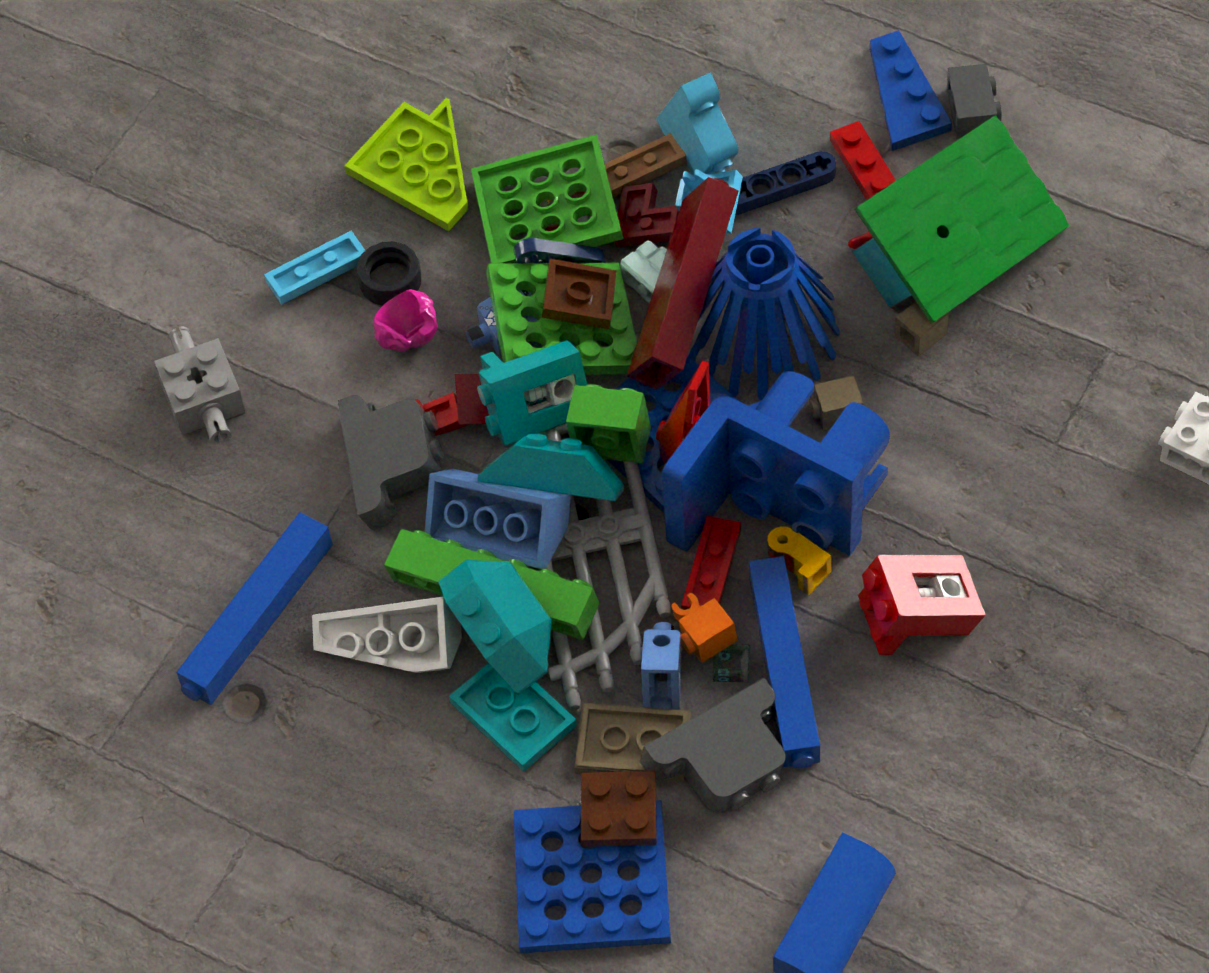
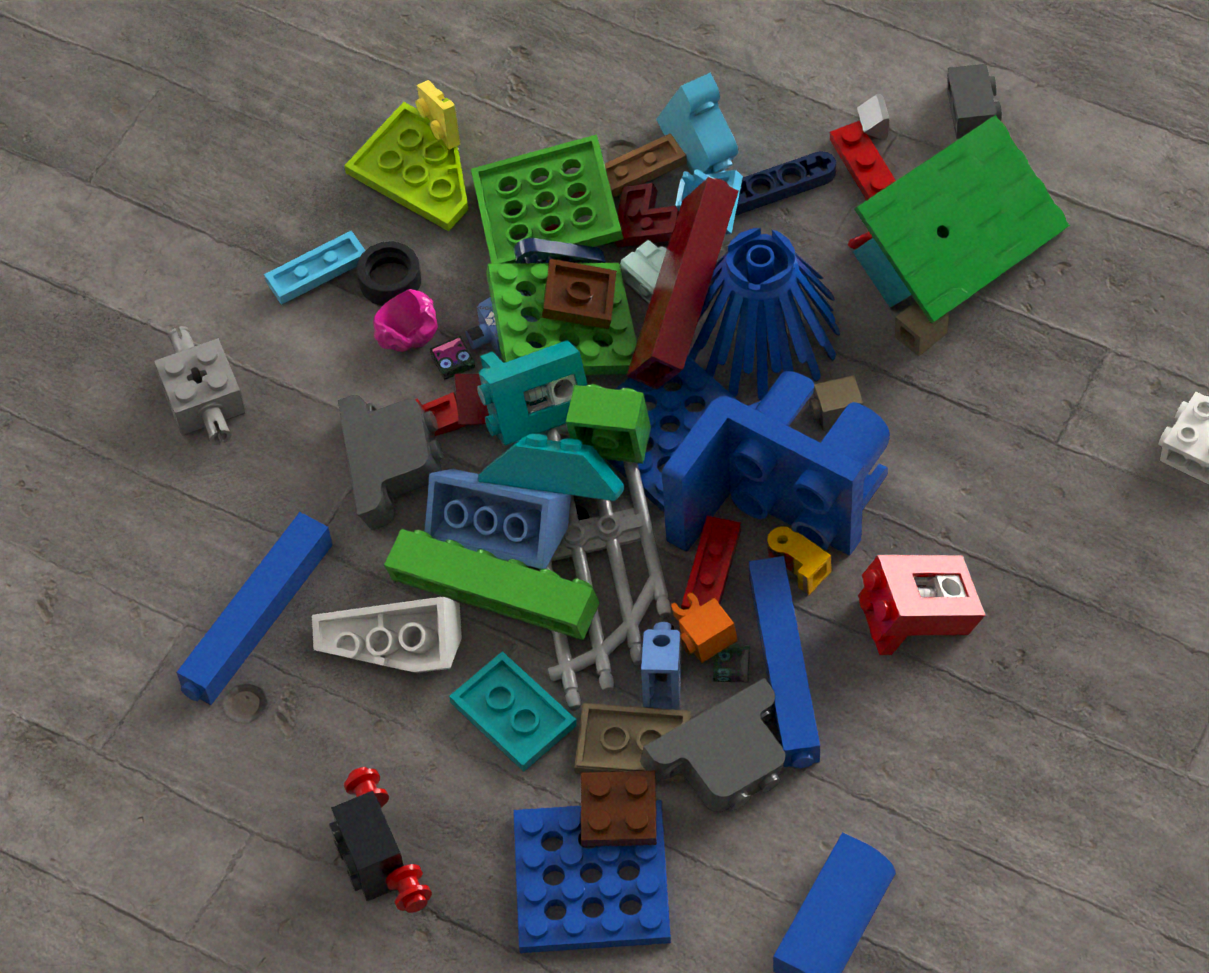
(369, 845): none -> black brick
(441, 115): none -> light yellow wing
(452, 357): none -> tile
(501, 619): teal wedge -> none
(685, 413): red wedge -> none
(874, 117): none -> light grey slope
(906, 95): blue wing -> none

